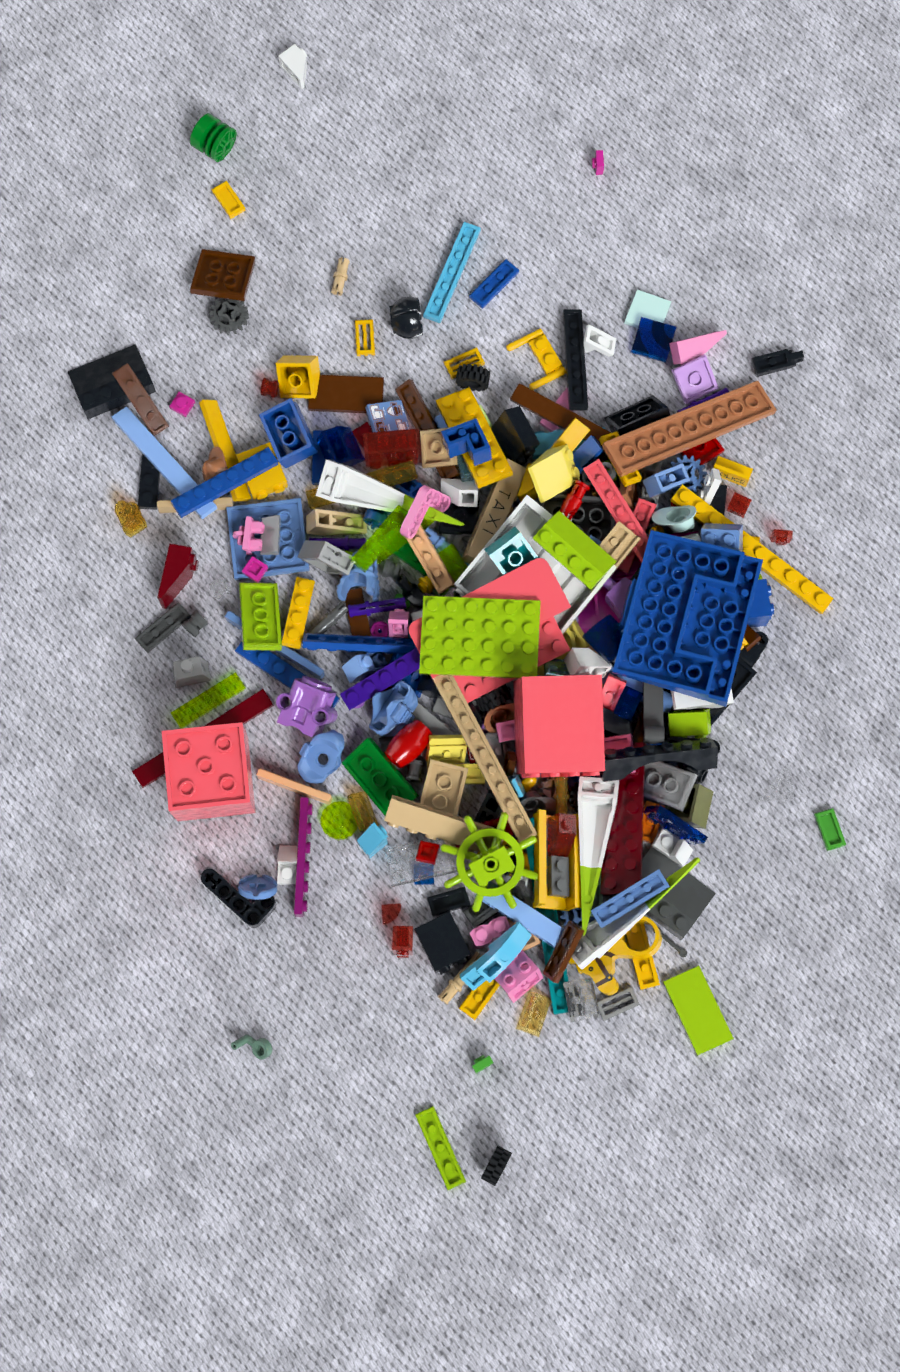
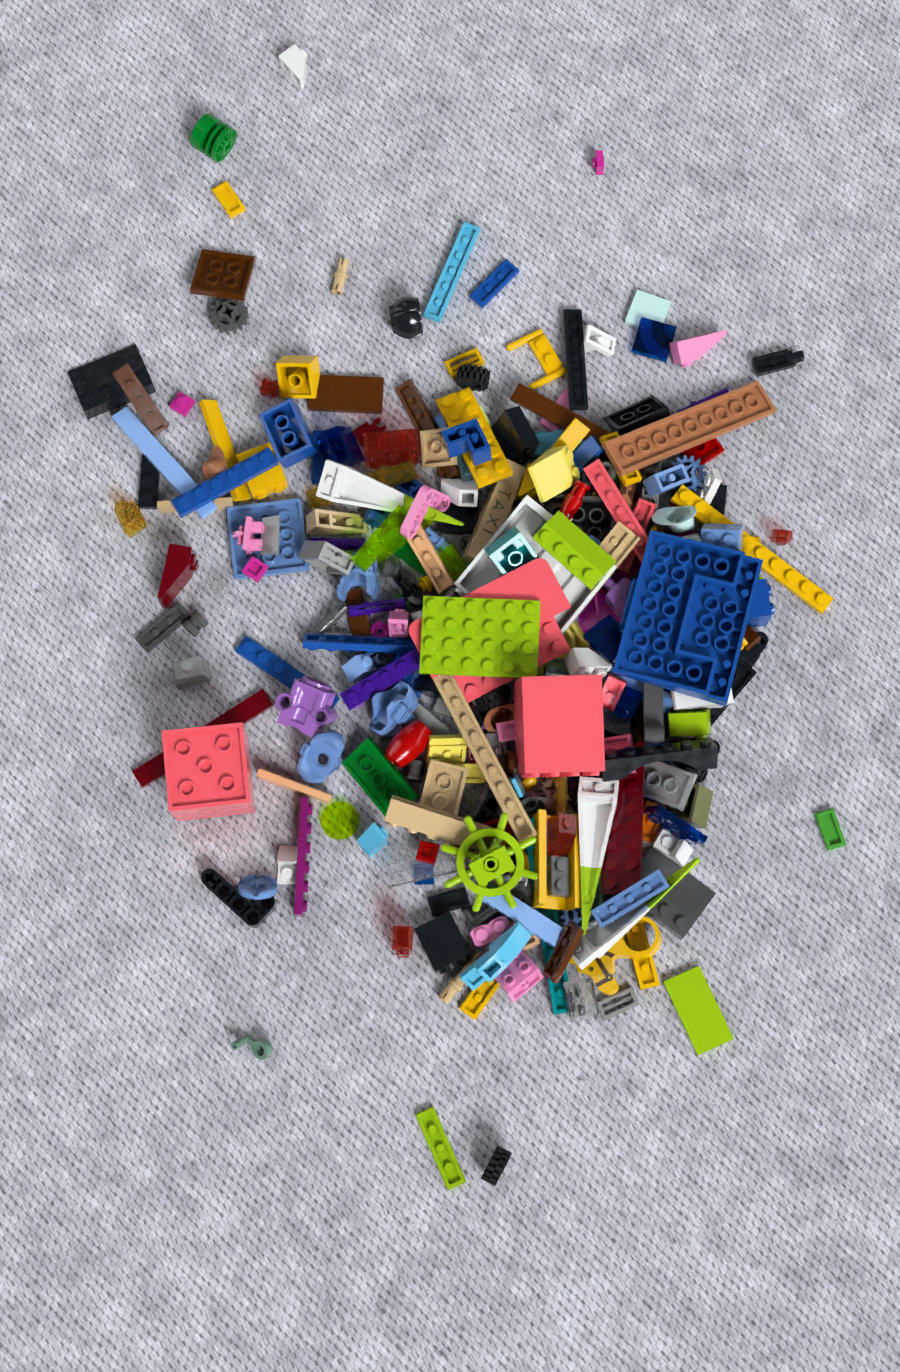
(208, 700): clear neon green tile -> none
(260, 616): lime tile -> none
(285, 652): medium blue tile -> none
(298, 613): yellow plate -> none
(362, 810): clear yellow tile -> none
(365, 352): yellow tile -> none
(387, 416): medium blue tile -> none
(390, 912): clear red tile -> none
(482, 1063): bright green plate -> none
(533, 1013): clear yellow slope -> none
(682, 952): dark grey hinge -> none
(695, 379): lavender tile -> none
(733, 471): yellow panel -> none
(739, 505): clear red plate -> none

